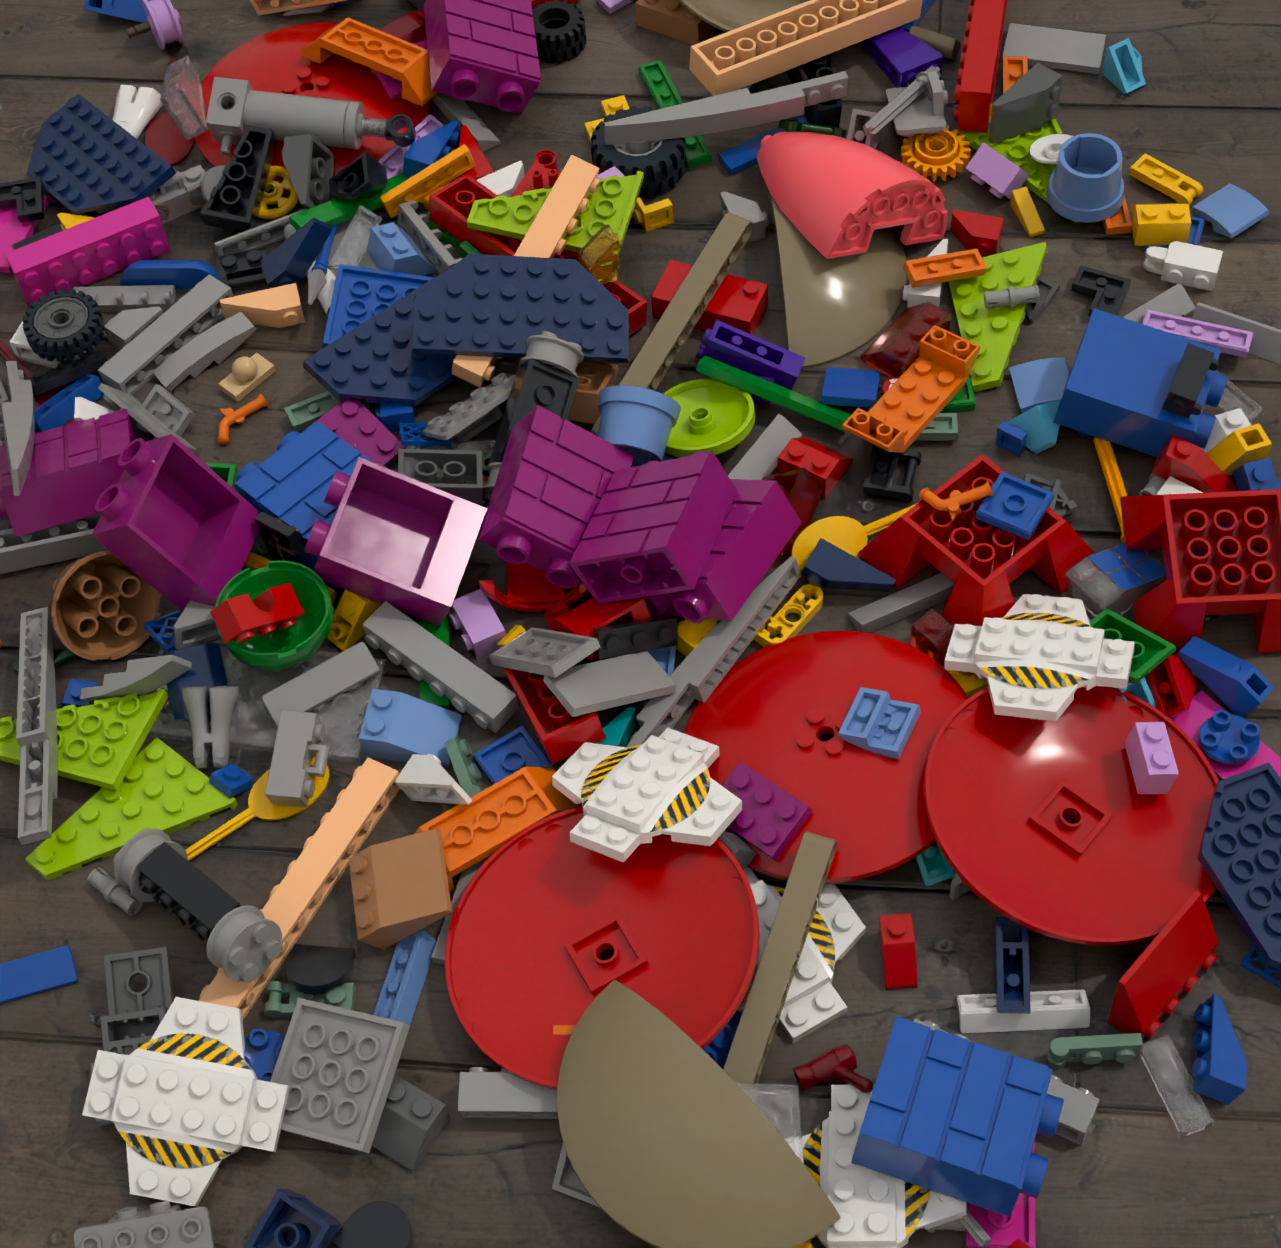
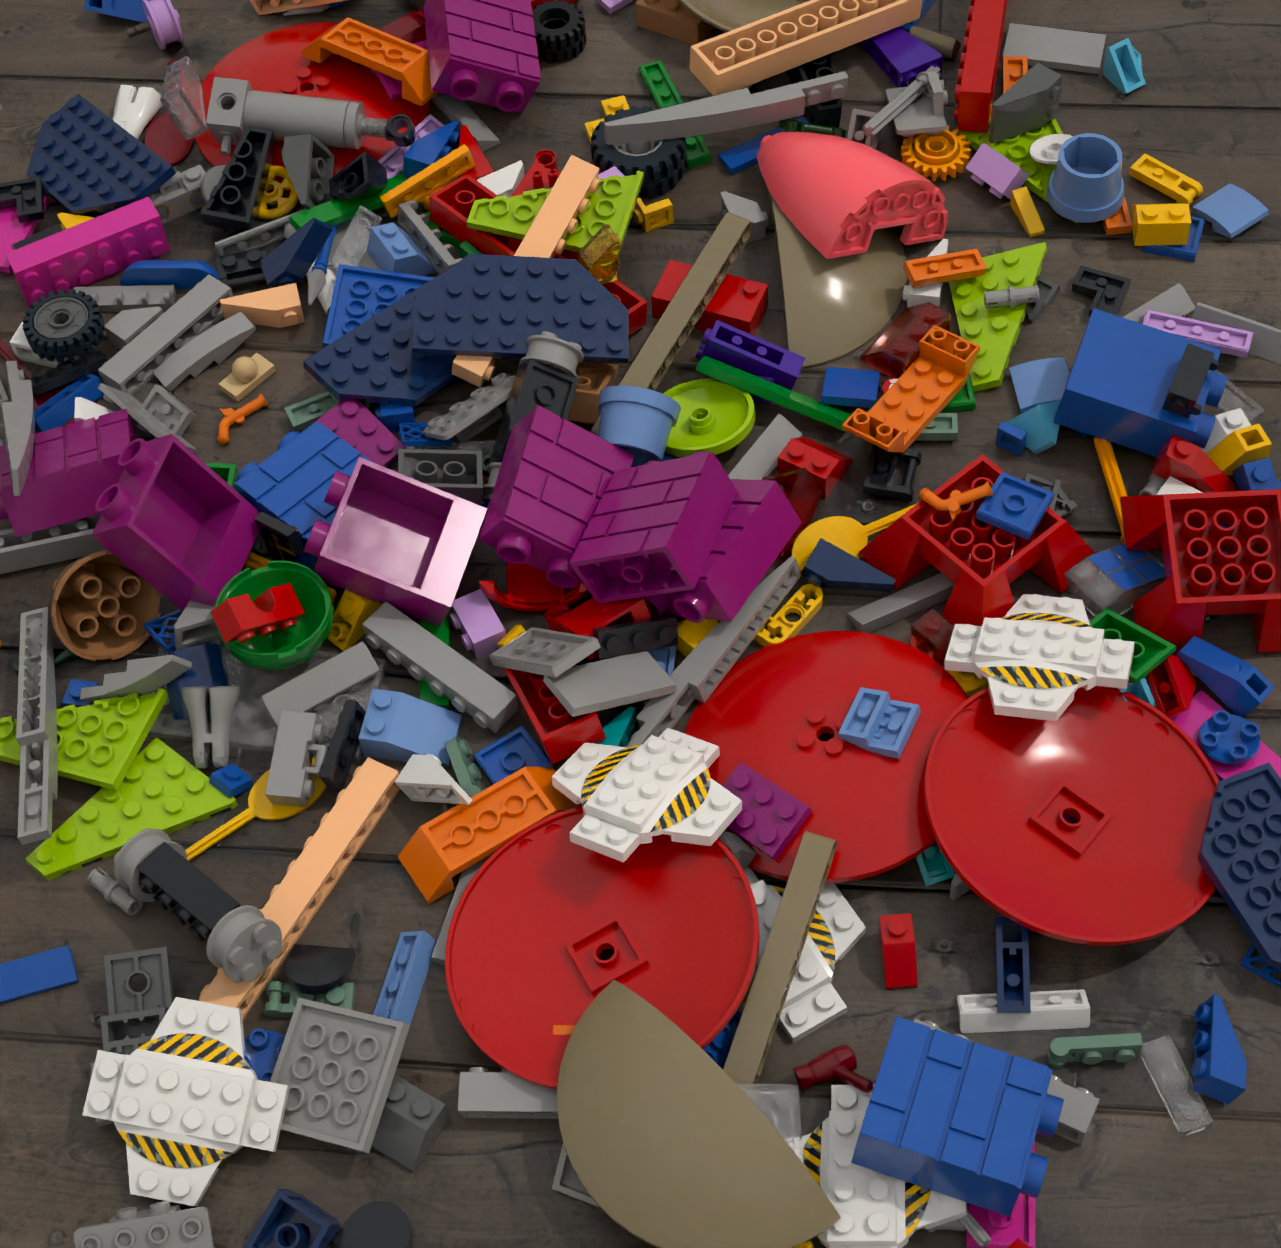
(342, 746): none -> black plate
(399, 888): medium nougat slope -> none
(977, 231): red slope -> none
(1151, 758): lavender brick -> none
(1165, 970): red slope -> none
(1185, 264): white hinge -> none

